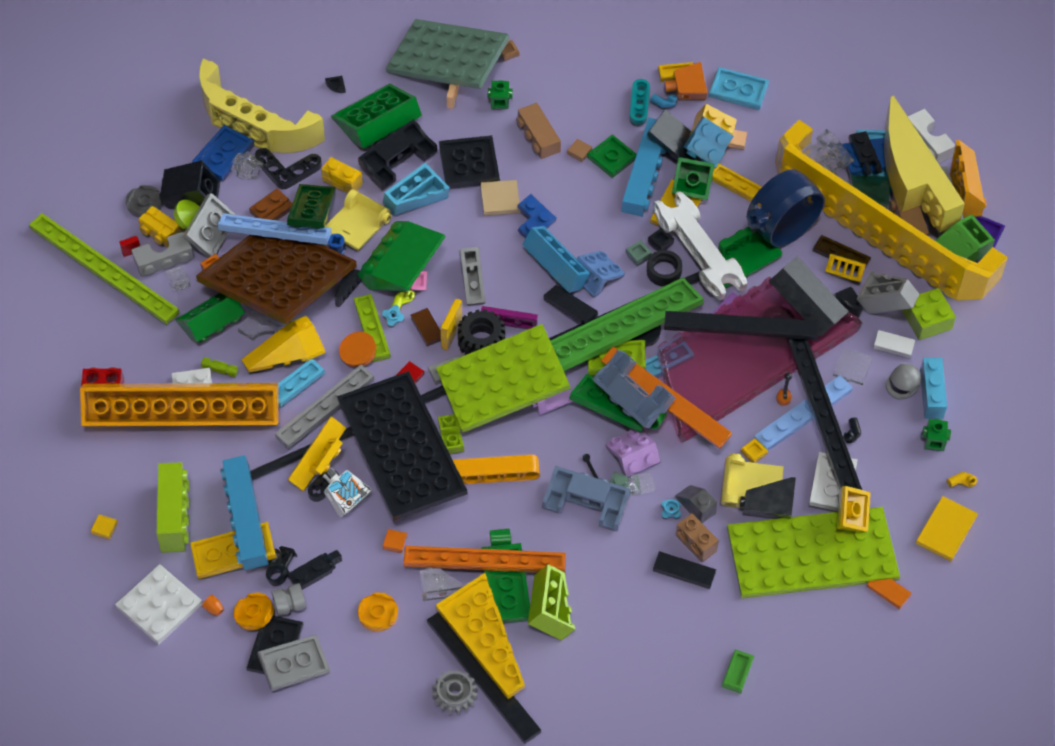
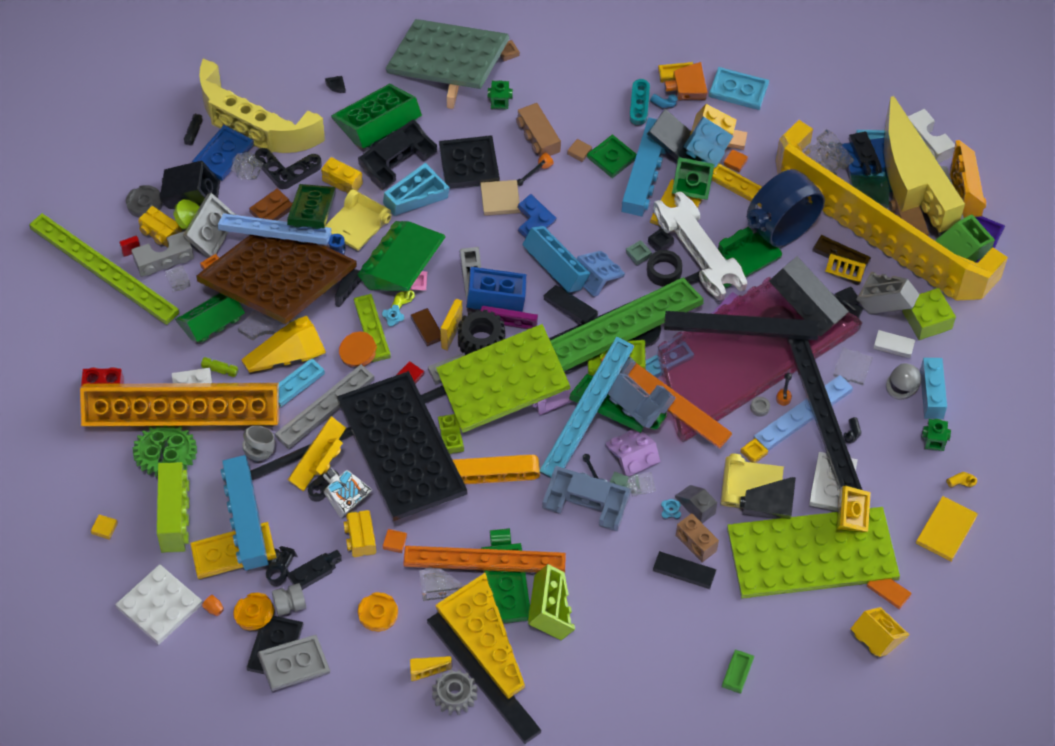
(151, 446): none -> bright green gear
(193, 129): none -> black axle
(258, 443): none -> light grey helmet
(361, 533): none -> yellow brick
(430, 666): none -> yellow slope
(496, 289): none -> blue slope
(544, 162): none -> hinge
(588, 406): none -> medium azure tile
(735, 160): none -> orange tile
(760, 406): none -> light grey tile
(879, 631): none -> yellow slope

